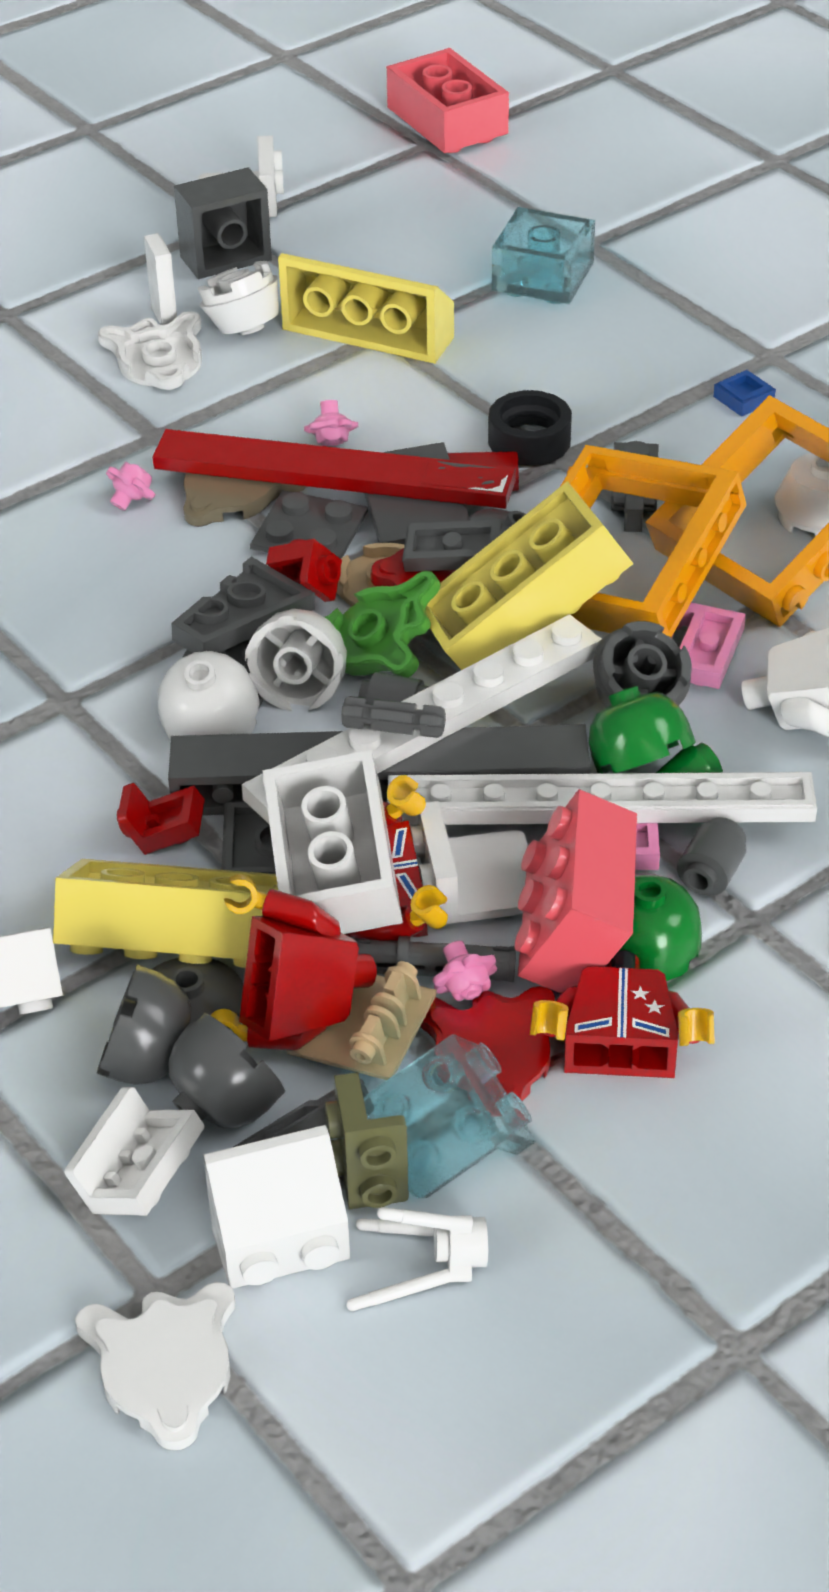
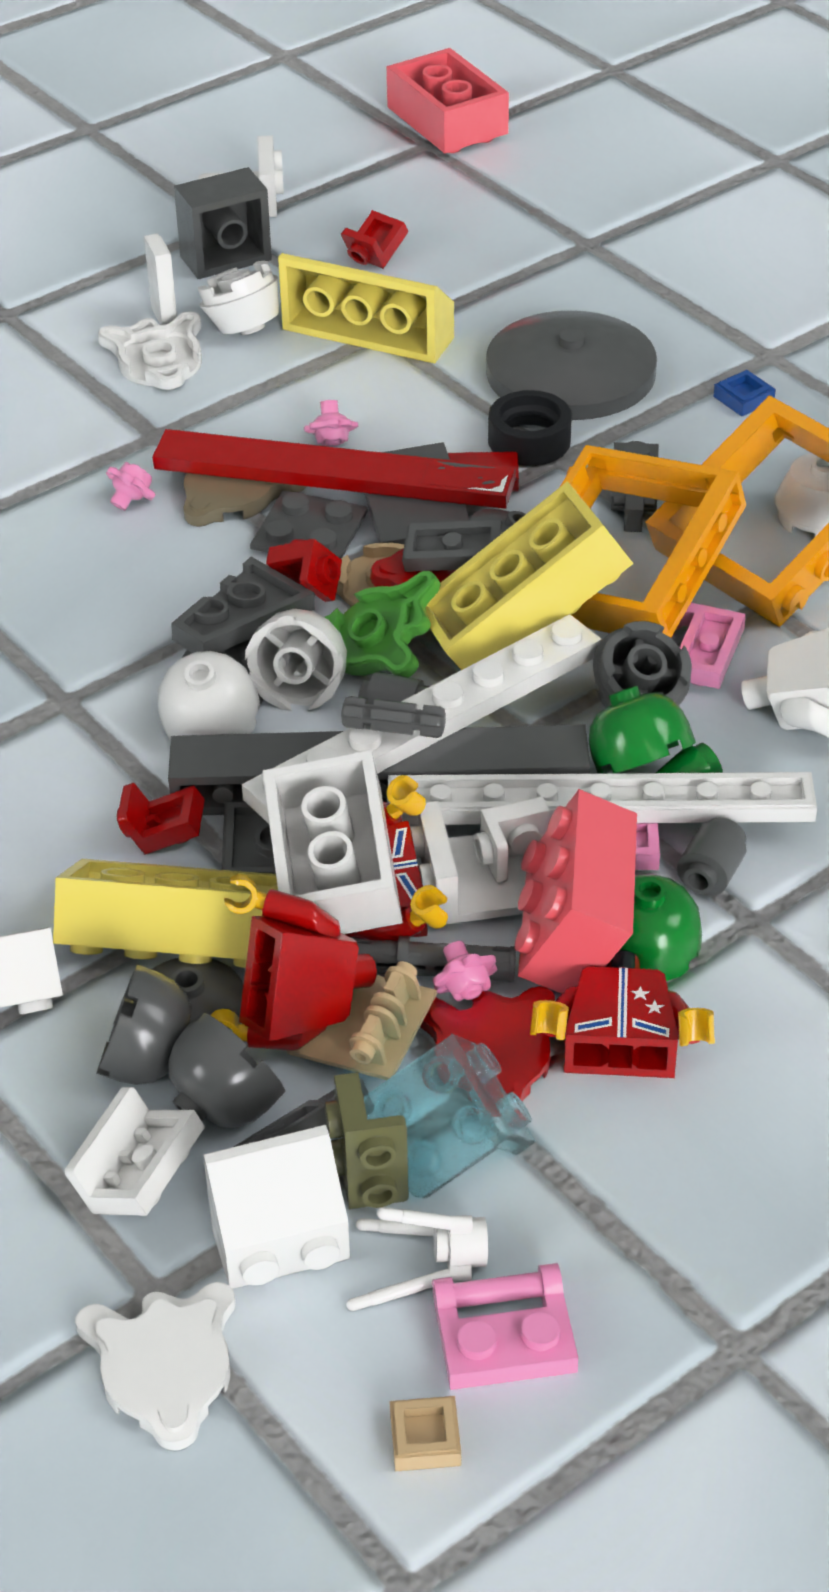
(375, 239): none -> red bracket
(425, 1433): none -> tan tile
(507, 1343): none -> bright pink plate
(508, 832): none -> white bracket
(543, 255): clear light blue brick -> none
(576, 355): none -> dark grey dish

